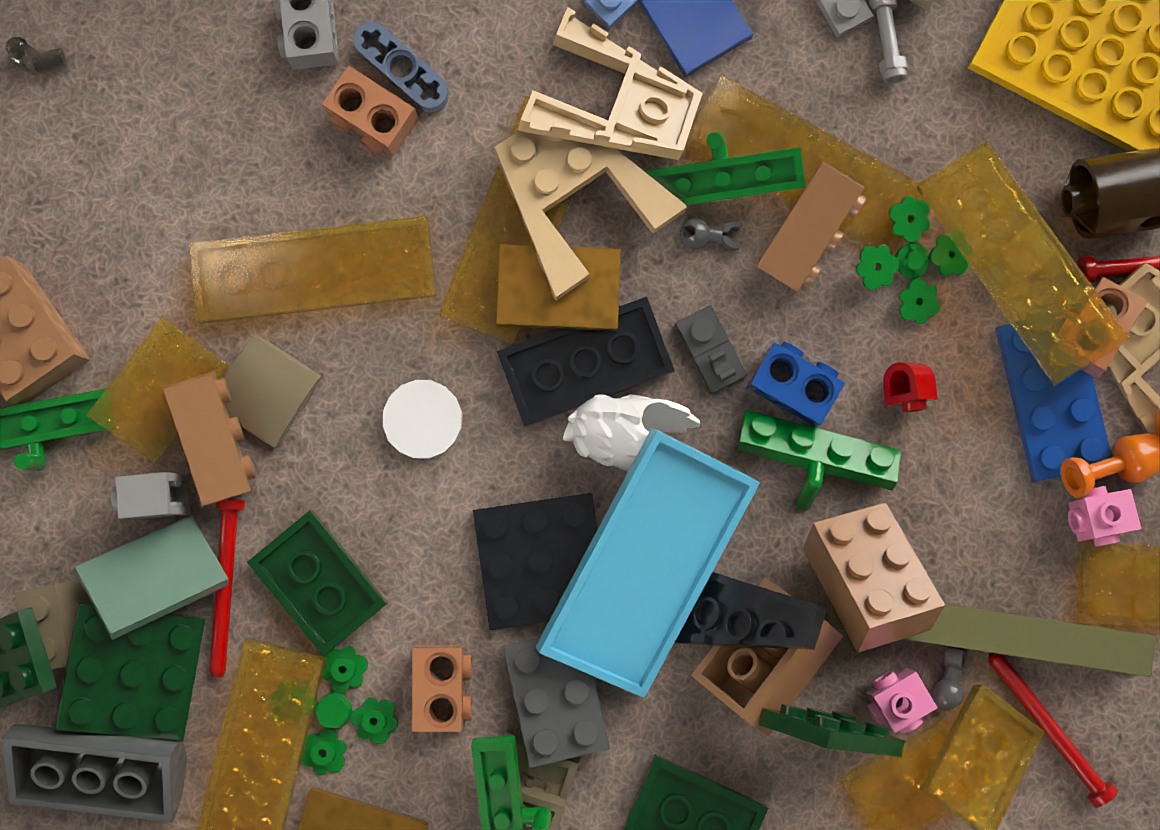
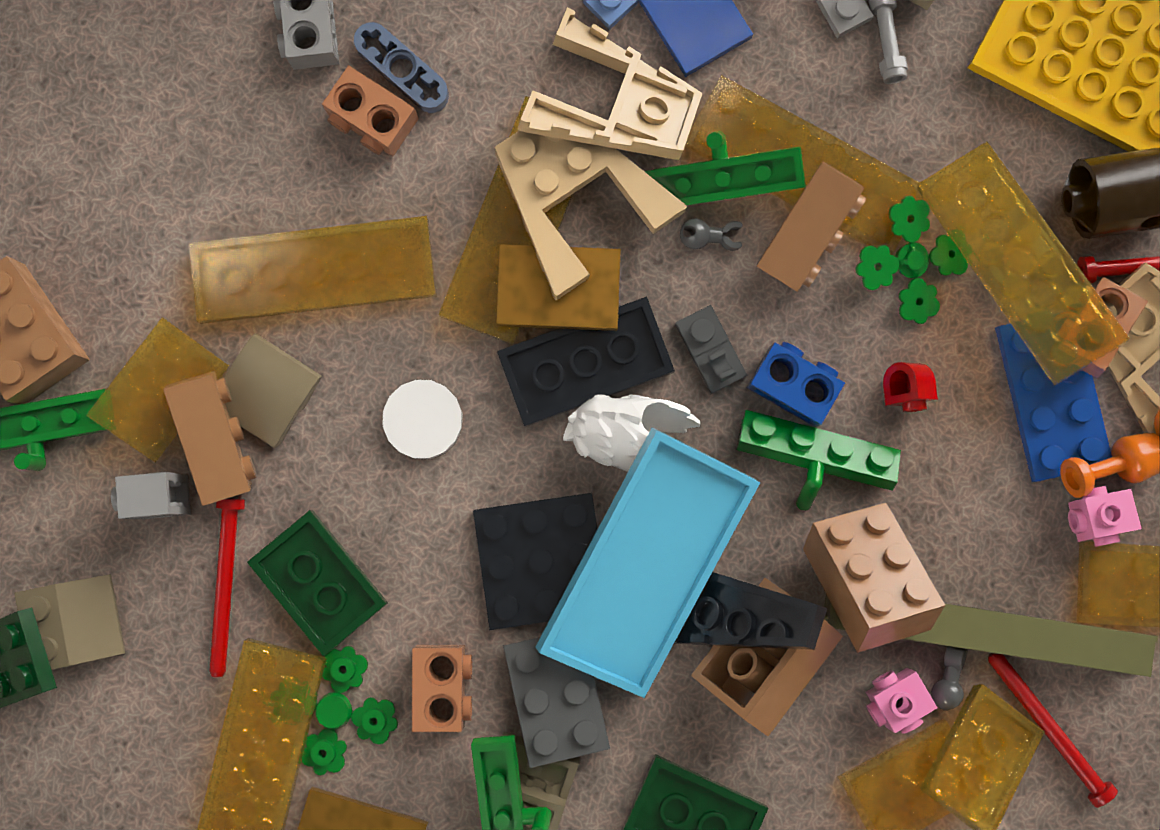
(31, 60): clear smoke arm -> none
(94, 772): dark grey brick -> none
(132, 682): dark green plate -> none
(151, 576): sand green tile -> none
(832, 730): dark green plate -> none

